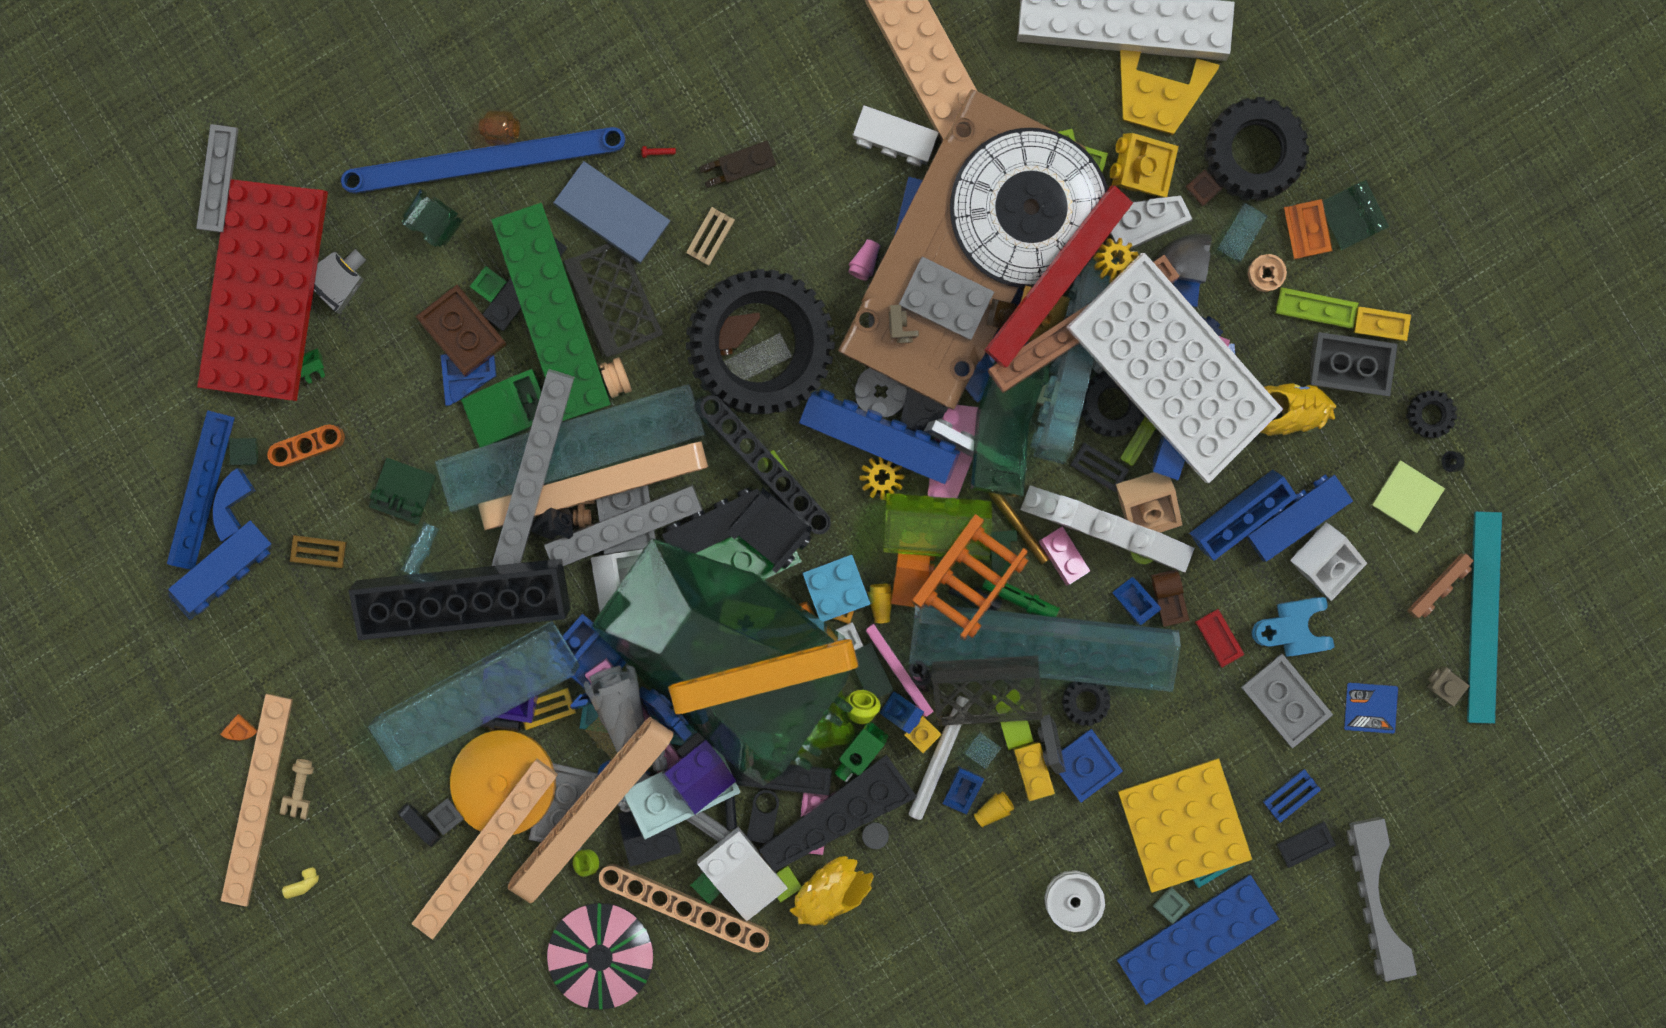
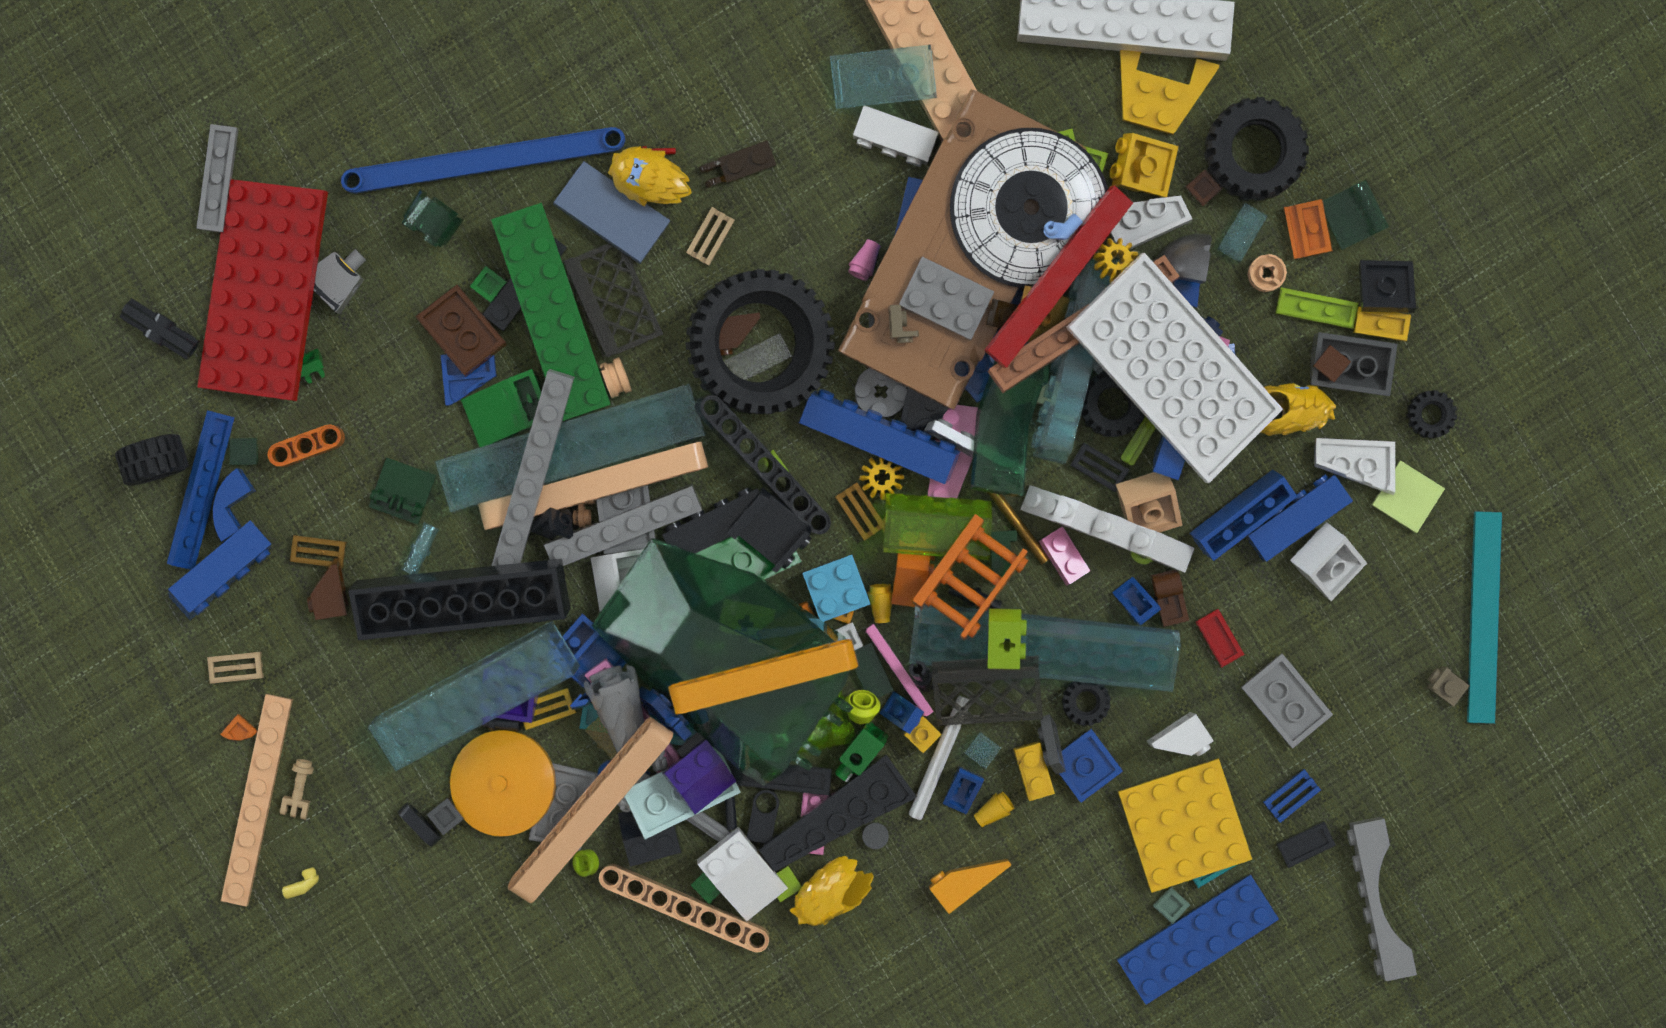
(151, 459): none -> black tyre
(159, 329): none -> black piece
(258, 665): none -> tan tile
(329, 594): none -> reddish brown slope
(484, 848): light nougat plate -> none
(499, 127): clear orange head -> none
(600, 955): dish -> none
(648, 176): none -> yellow head
(847, 492): none -> pearl gold tile
(883, 76): none -> clear light blue tile
(962, 883): none -> light orange slope
(1004, 652): none -> lime brick
(1015, 732): lime slope -> none
(1030, 602): green pin -> none
(1062, 231): none -> light blue arm
(1063, 889): white wheel -> none
(1183, 736): none -> white slope
(1292, 628): dark azure piece -> none
(1331, 363): none -> reddish brown tile
(1358, 460): none -> white wing
(1371, 708): blue sticker -> none
(1387, 286): none -> black plate
(1441, 586): nougat plate -> none
(1446, 461): black hinge -> none

